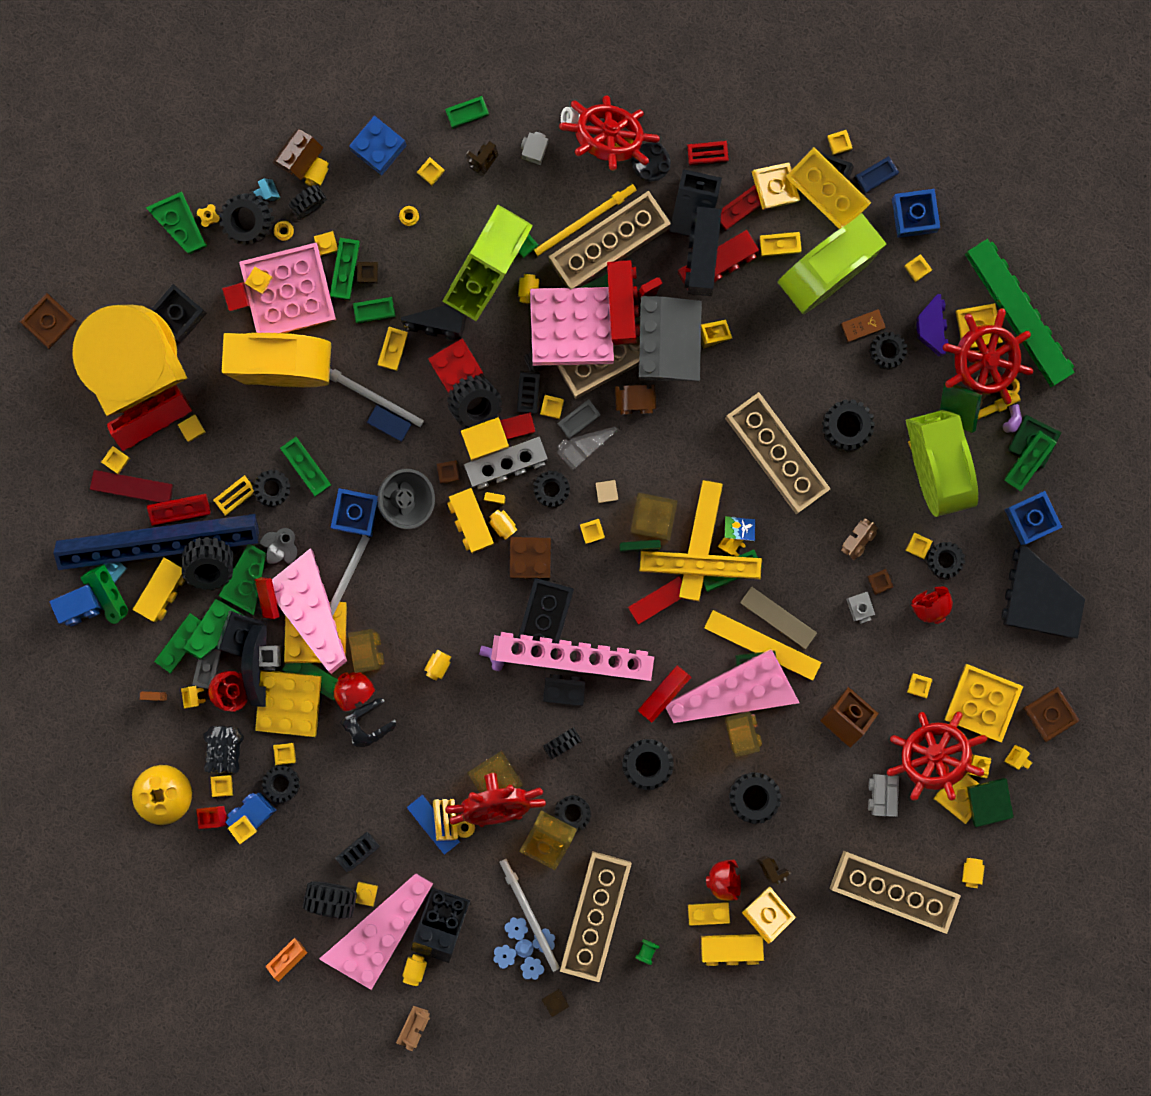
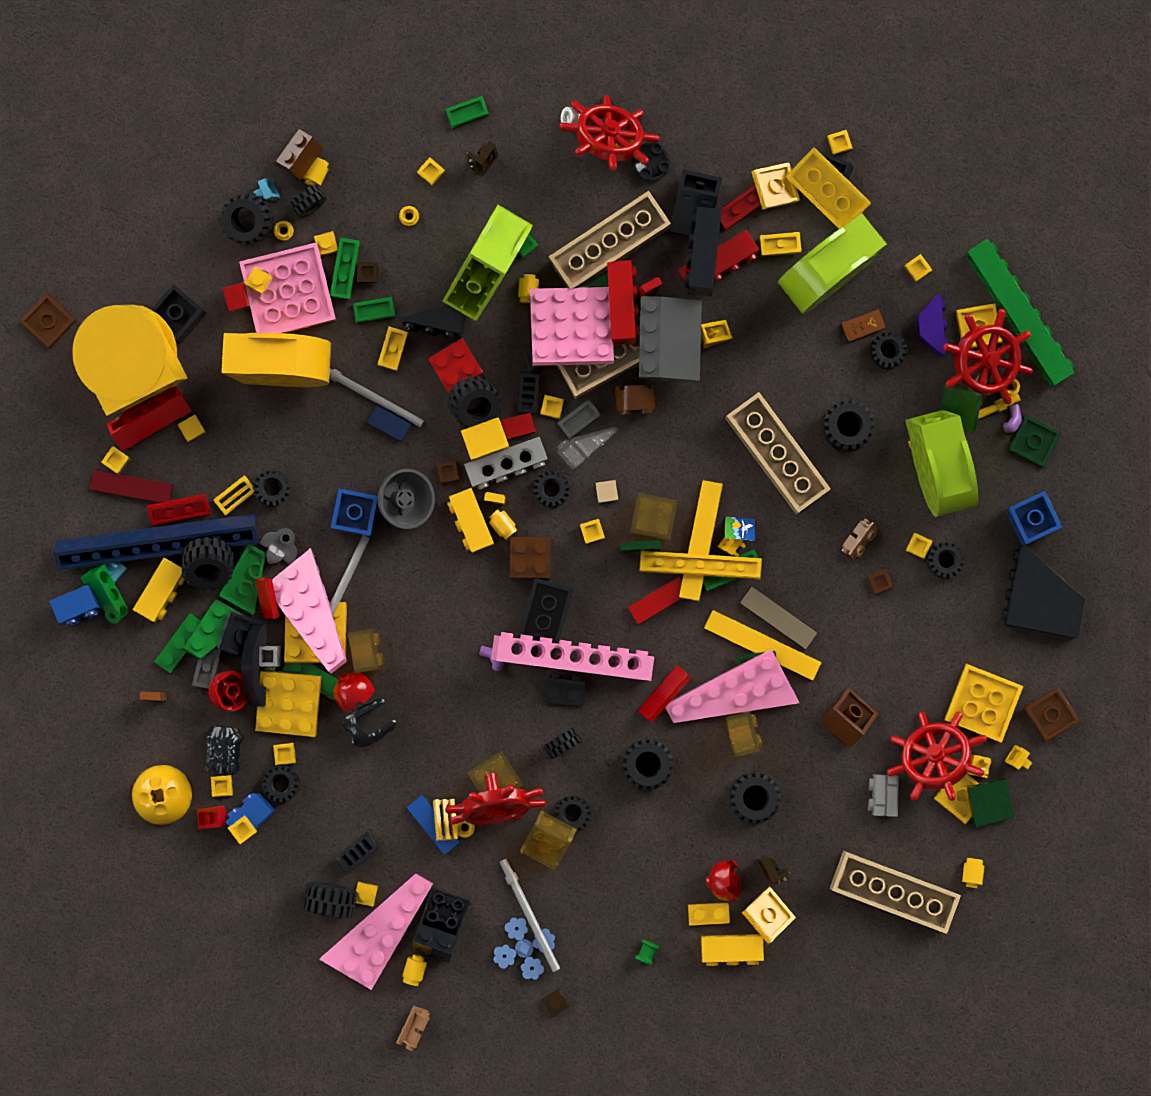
(178, 221): green wing -> none
(190, 696): yellow tile -> none
(206, 221): yellow plate -> none
(286, 959): orange plate -> none
(305, 466): green plate -> none
(377, 145): blue brick -> none
(437, 665): yellow brick -> none
(534, 147): light grey brick -> none
(595, 916): tan brick -> none
(617, 198): yellow bar -> none
(707, 153): red tile -> none
(861, 607): light grey brick -> none
(876, 174): dark blue tile -> none
(916, 213): blue brick -> none
(919, 685): yellow tile -> none
(933, 606): red cylinder -> none
(1030, 460): green plate -> none

